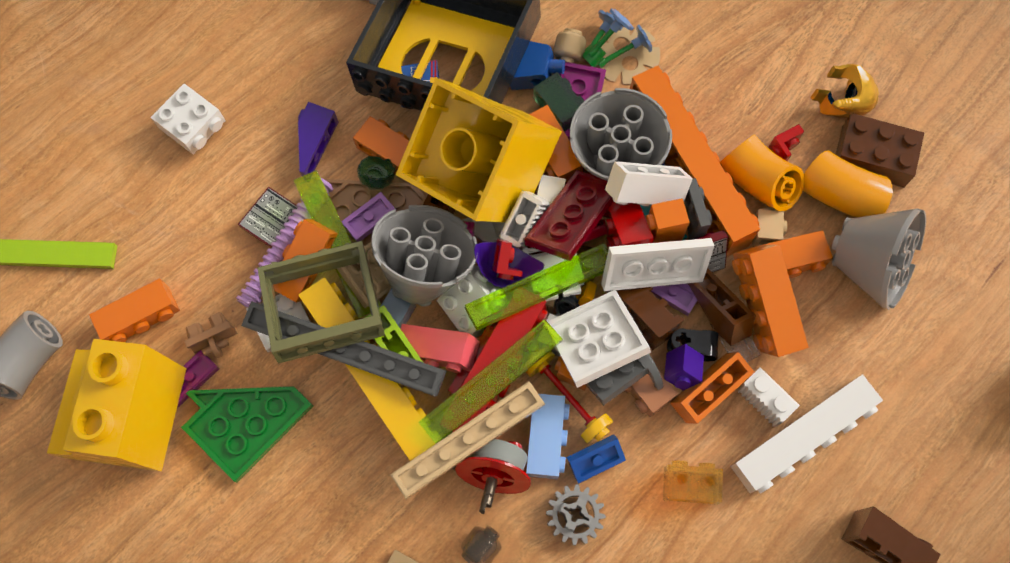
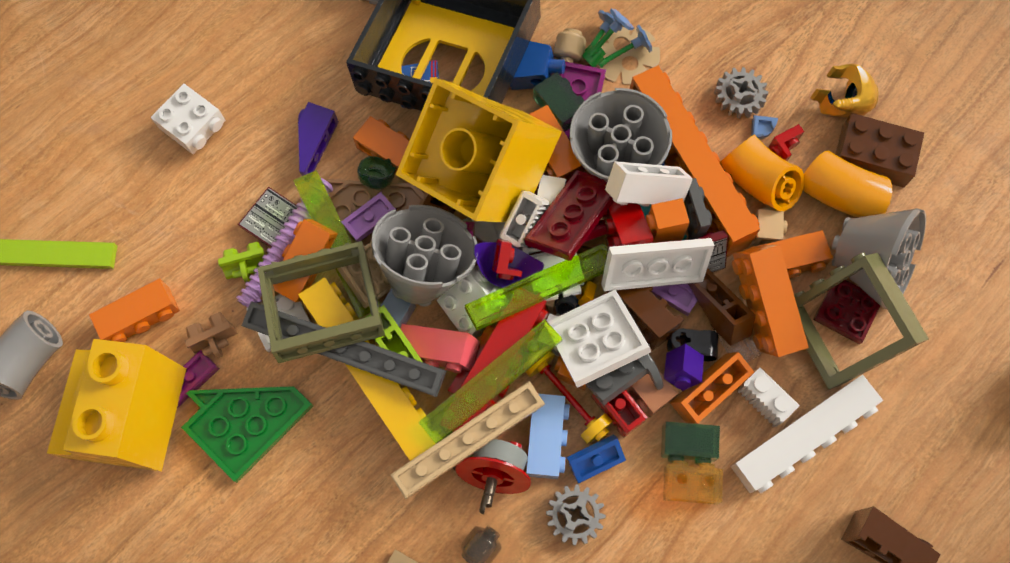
(241, 264): none -> lime hips
(623, 412): none -> red brick
(690, 442): none -> clear green brick
(741, 92): none -> light grey gear
(763, 126): none -> medium blue tile
(847, 311): none -> dark red tile
(893, 300): none -> olive window

